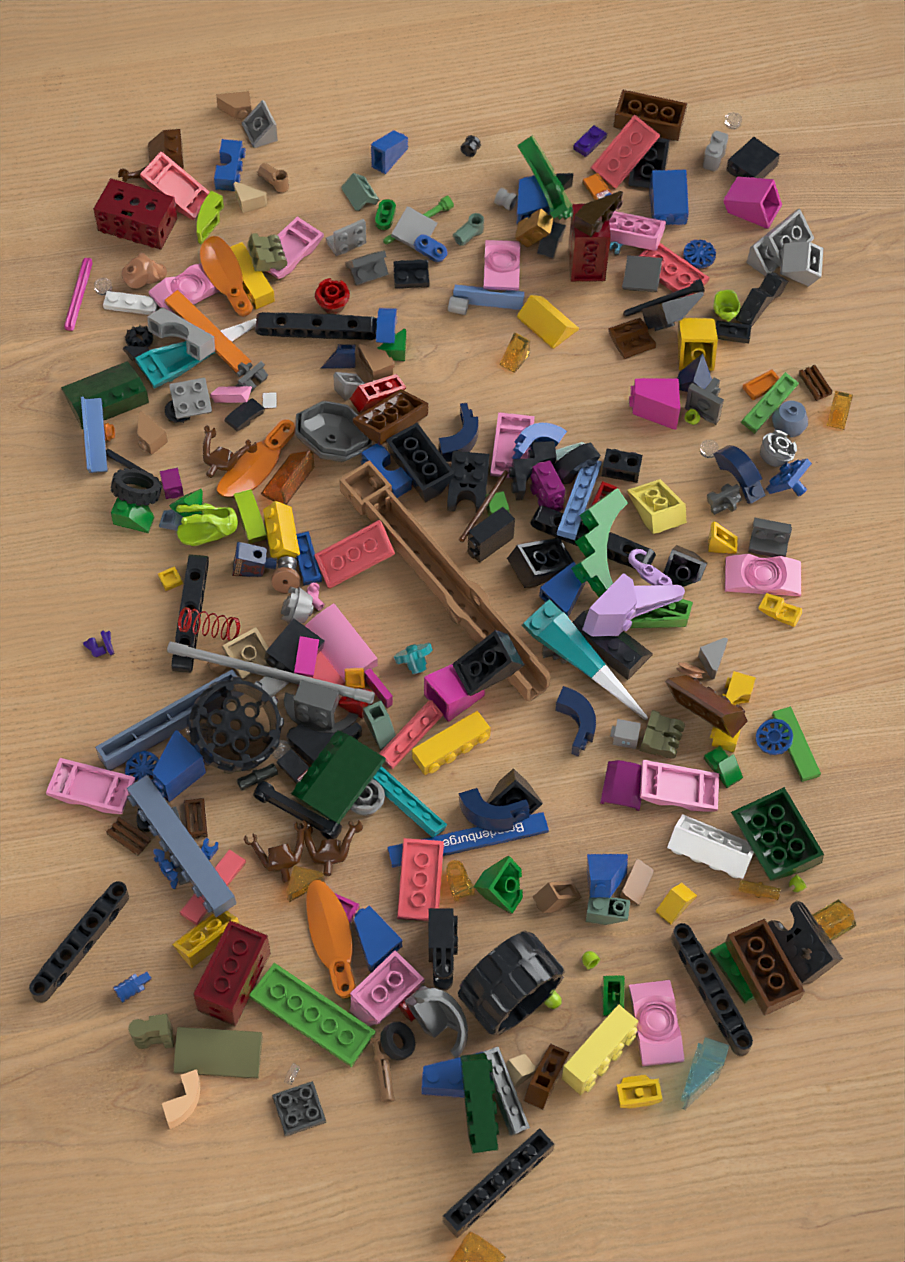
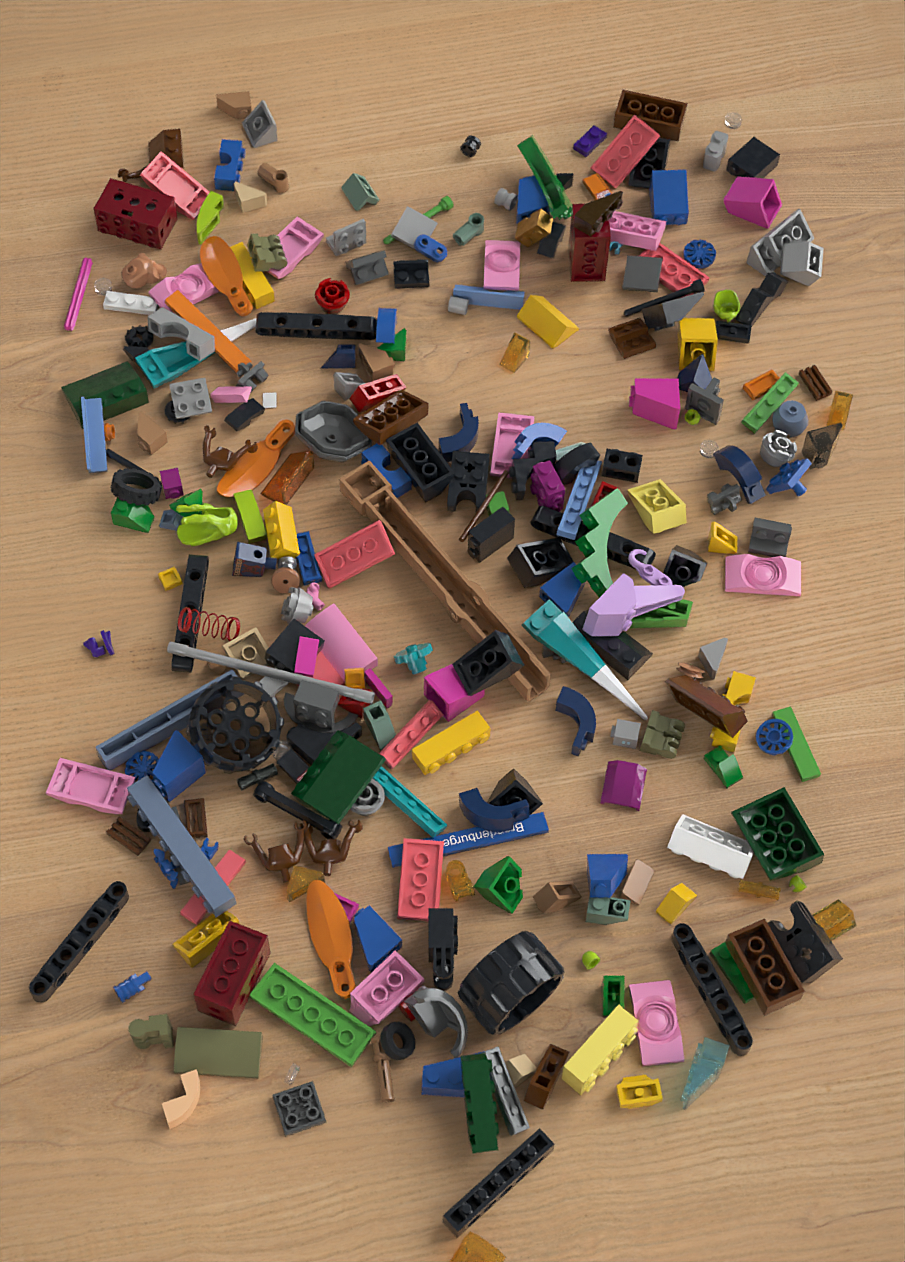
(385, 218): green plate -> none
(388, 150): blue slope -> none
(553, 1001): lime hinge -> none
(679, 786): bright pink slope -> none
(777, 609): yellow slope -> none
(821, 444): none -> clear smoke slope

